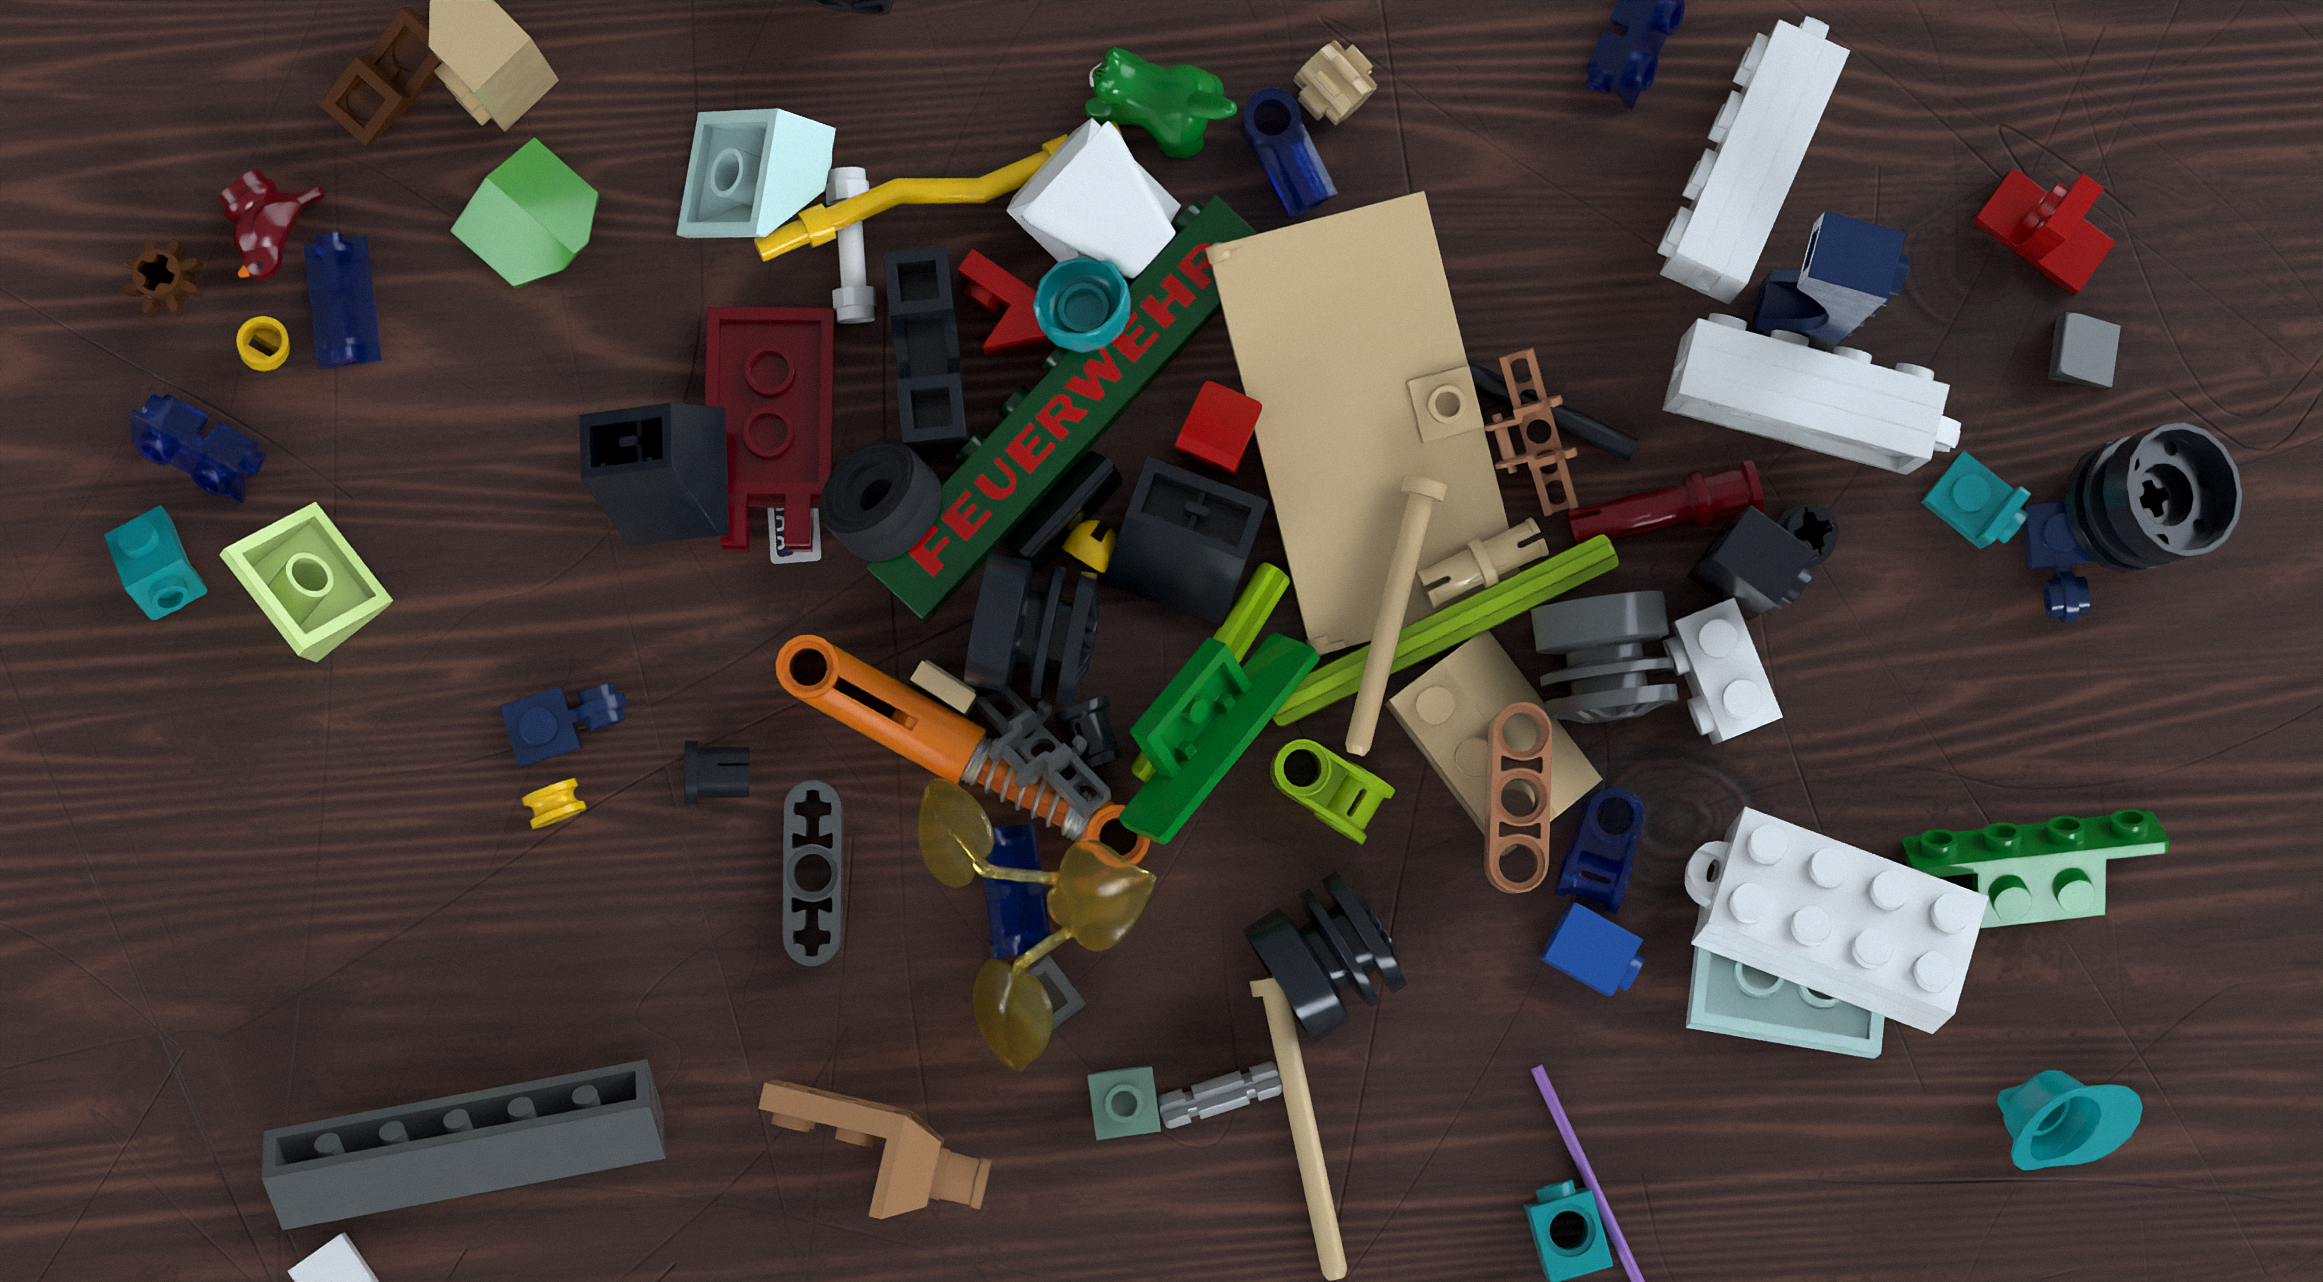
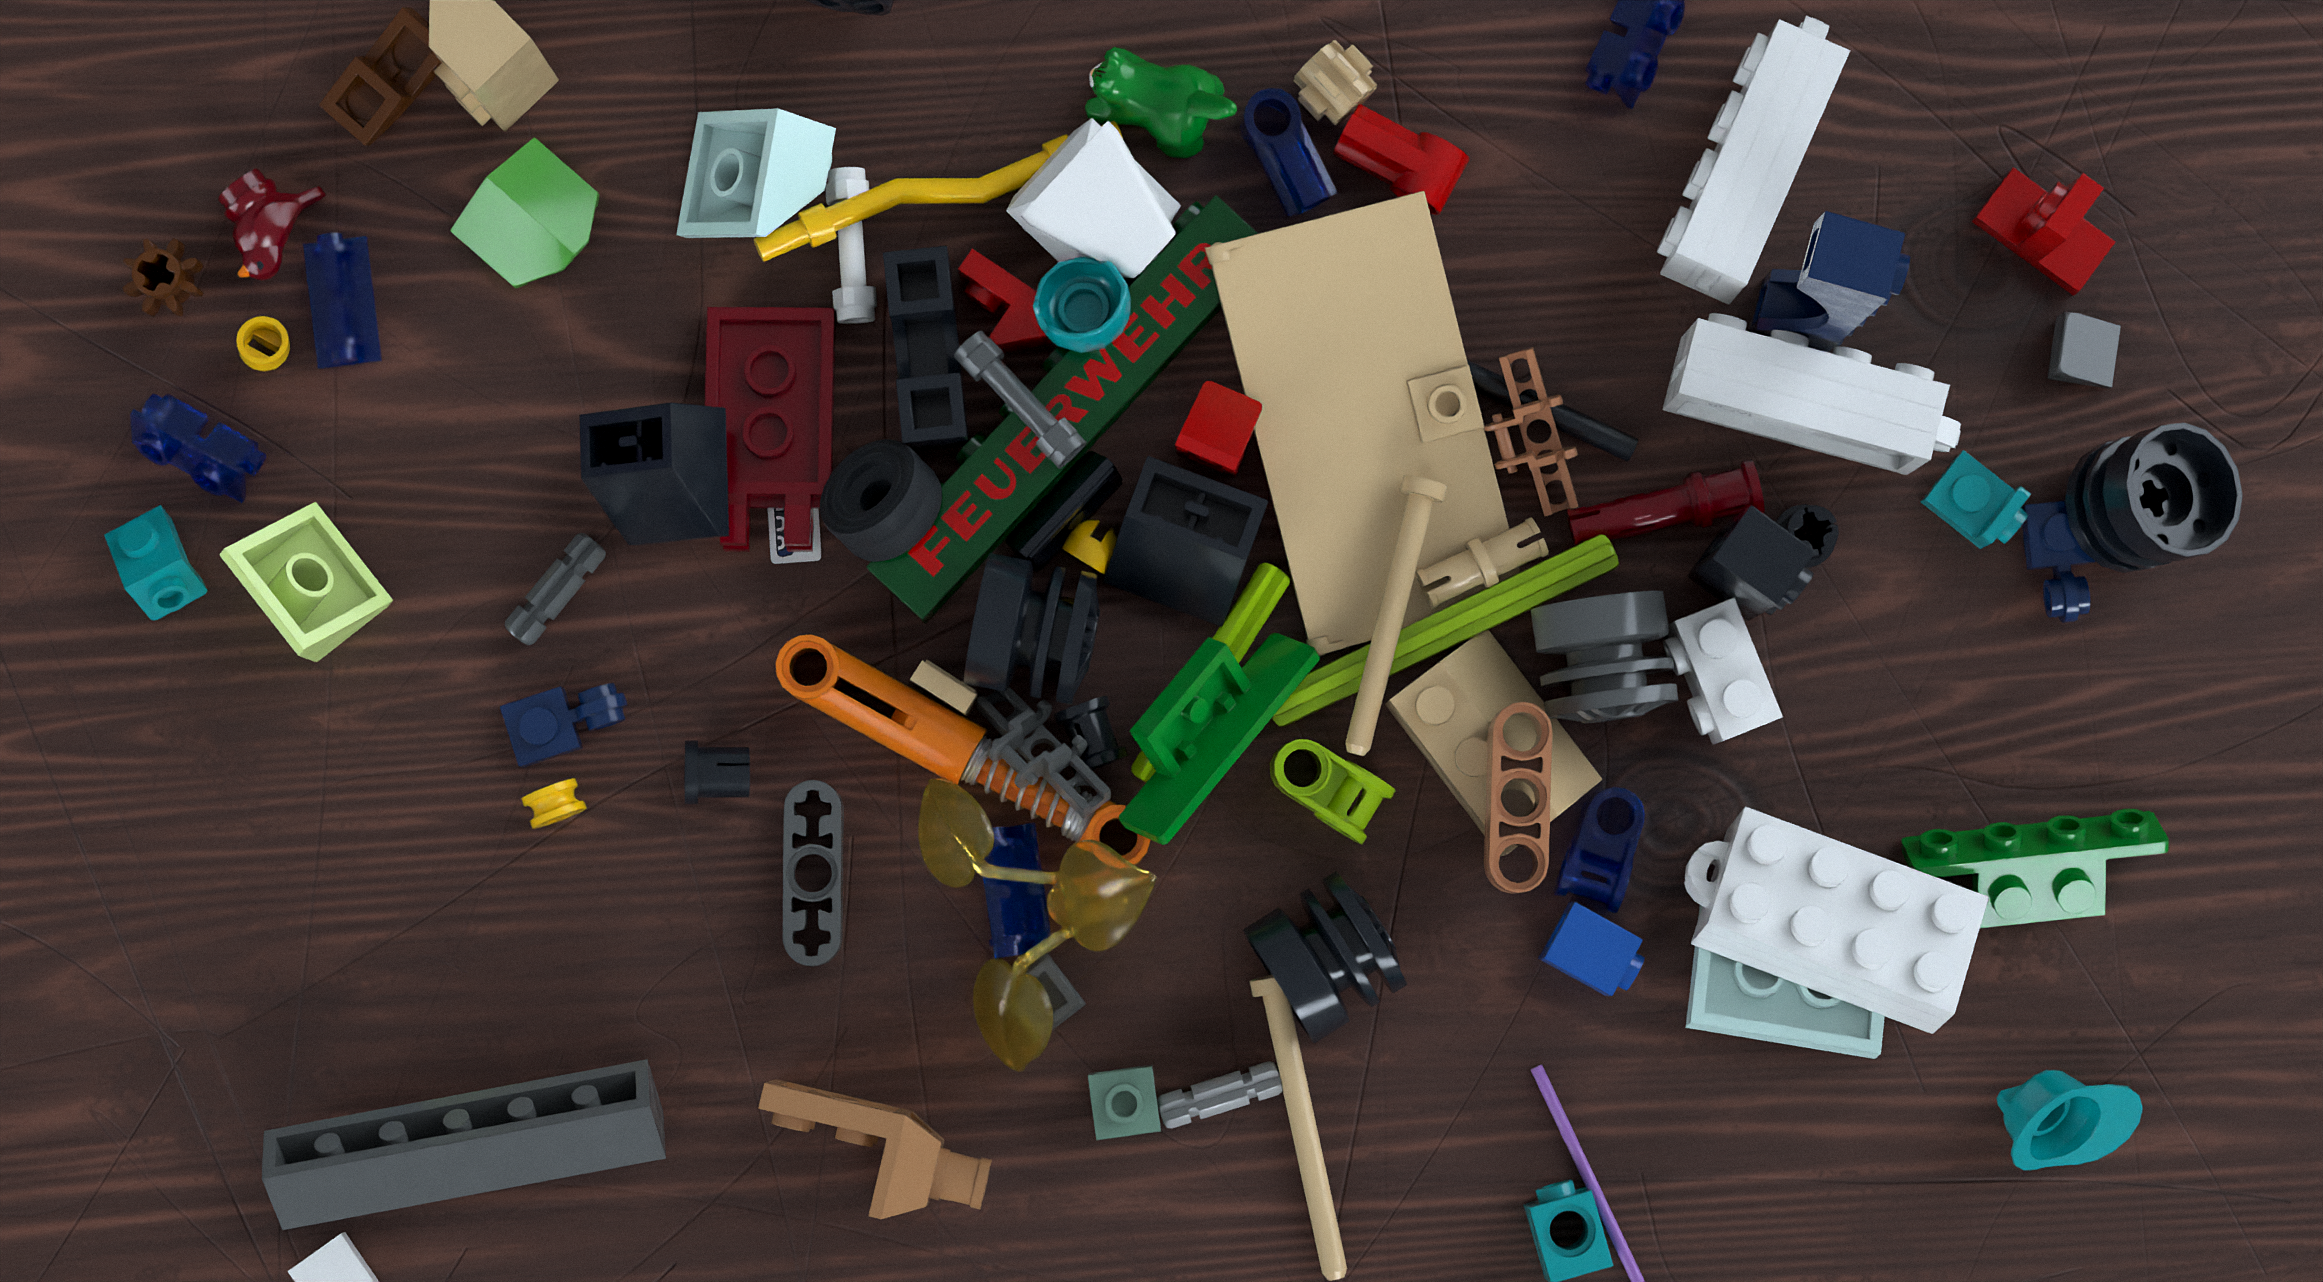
(555, 589): none -> dark grey axle
(982, 359): none -> dark grey bar
(1402, 157): none -> red piece

